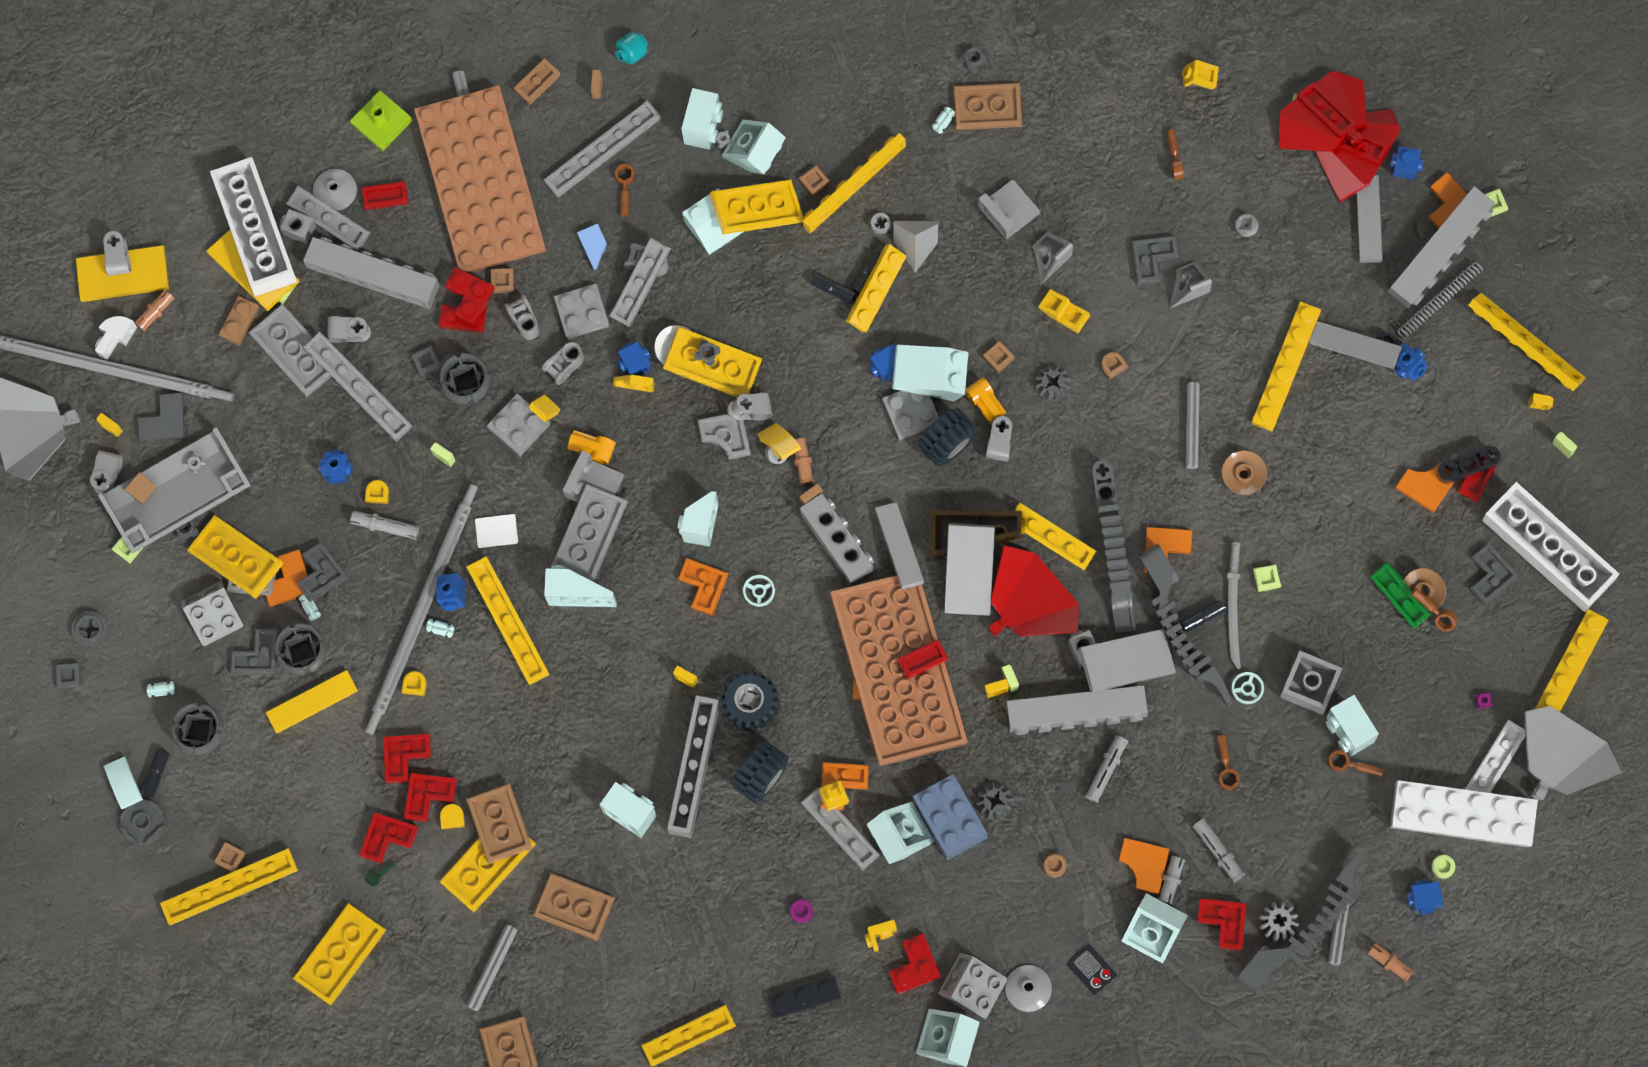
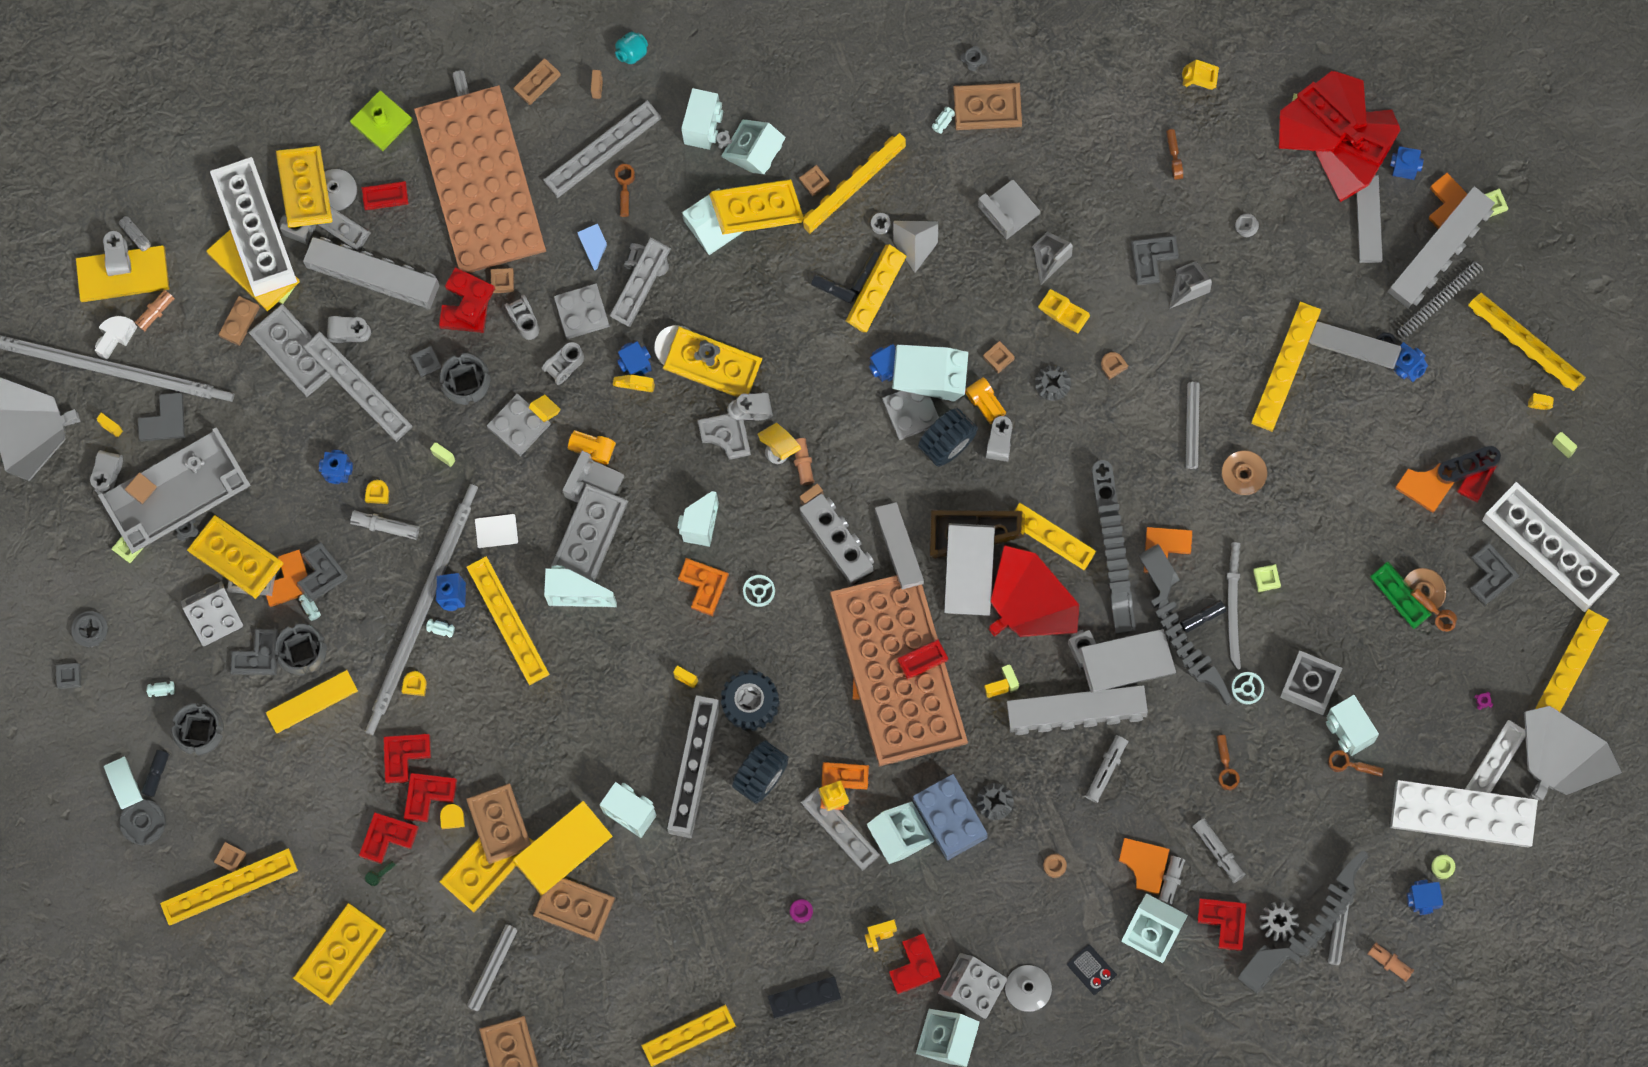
(134, 233): none -> light grey axle
(304, 186): none -> yellow tile
(562, 848): none -> yellow tile

